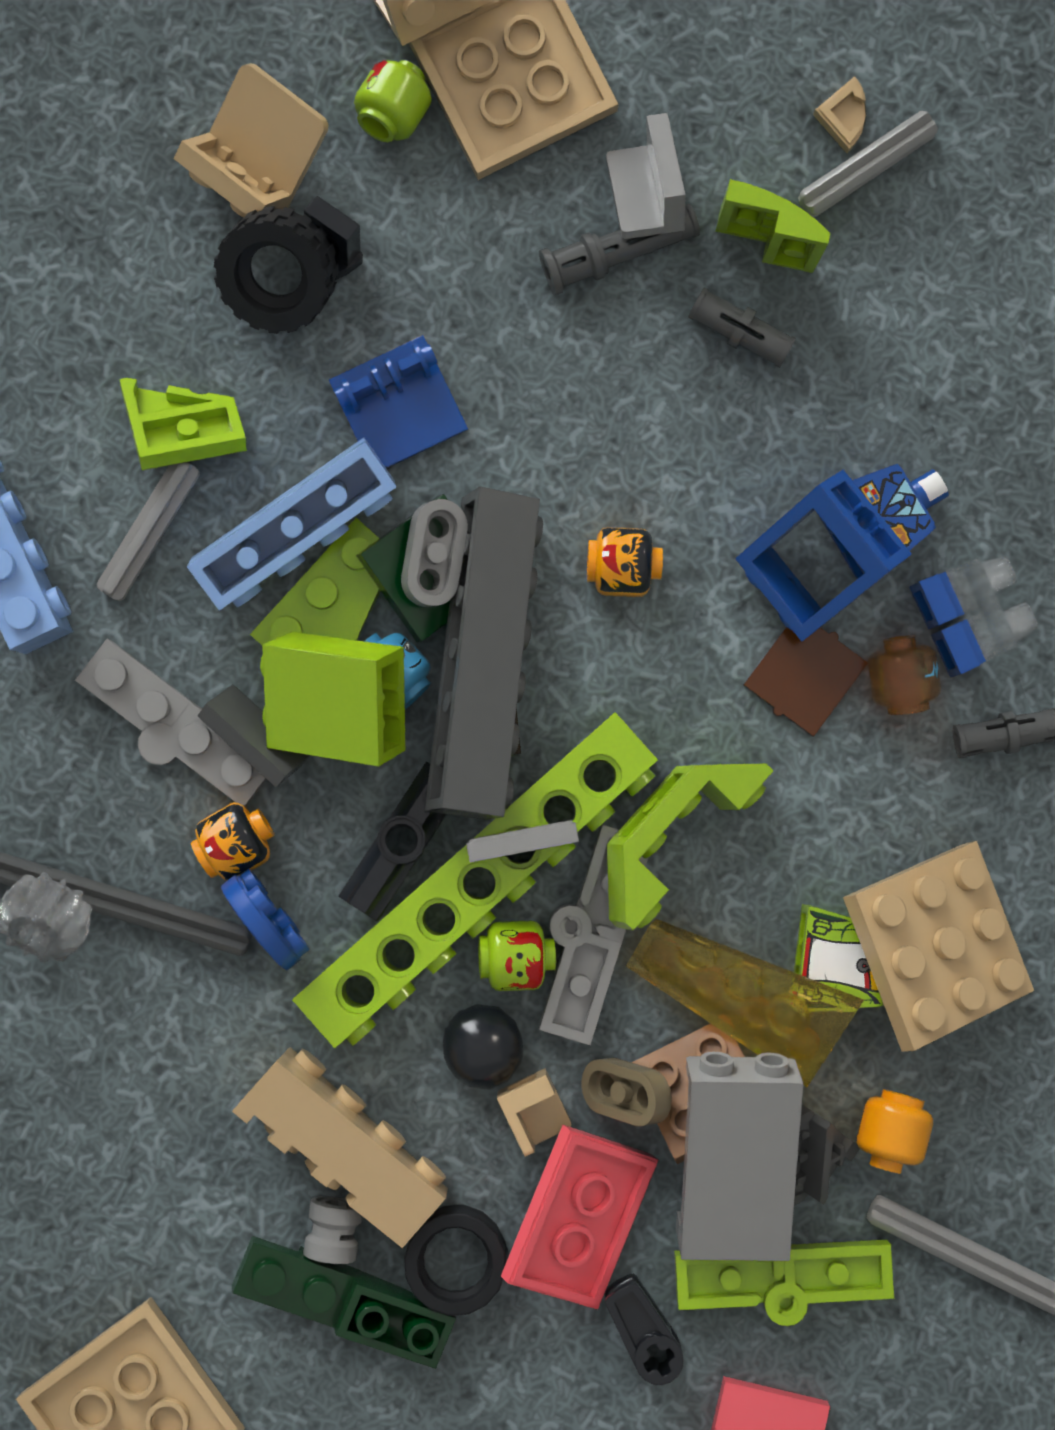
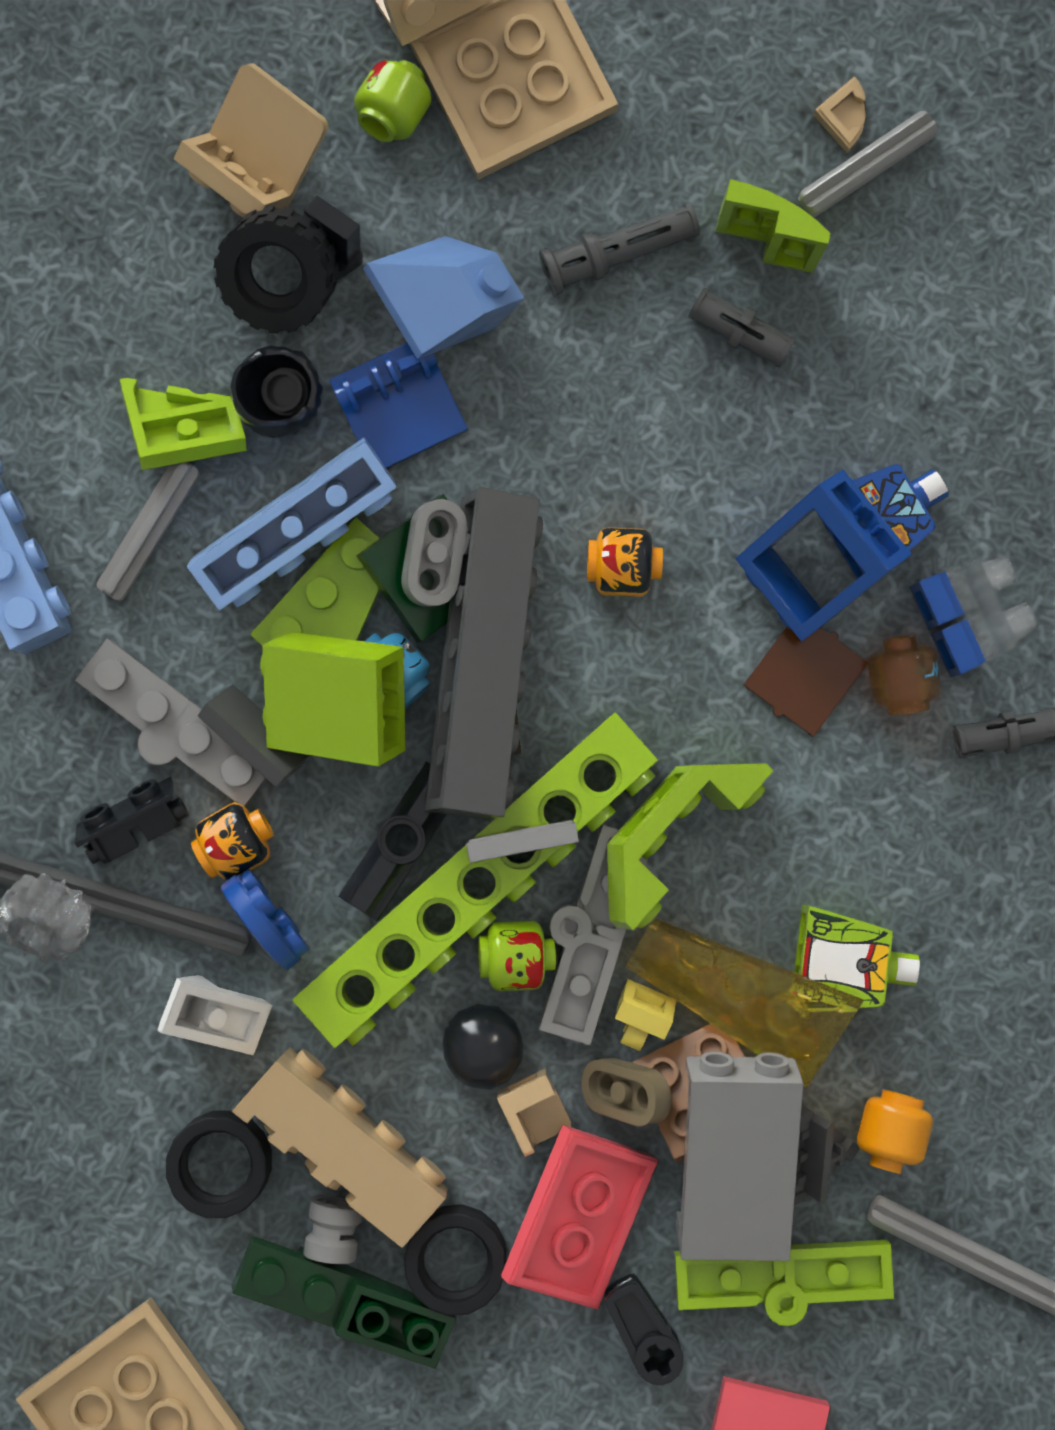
(110, 827): none -> black hinge
(204, 1203): none -> black tyre
(214, 1015): none -> white slope
(276, 391): none -> black hair
(444, 292): none -> medium blue slope
(644, 1013): none -> light yellow tile
(648, 183): light grey panel -> none
(938, 945): tan plate -> none

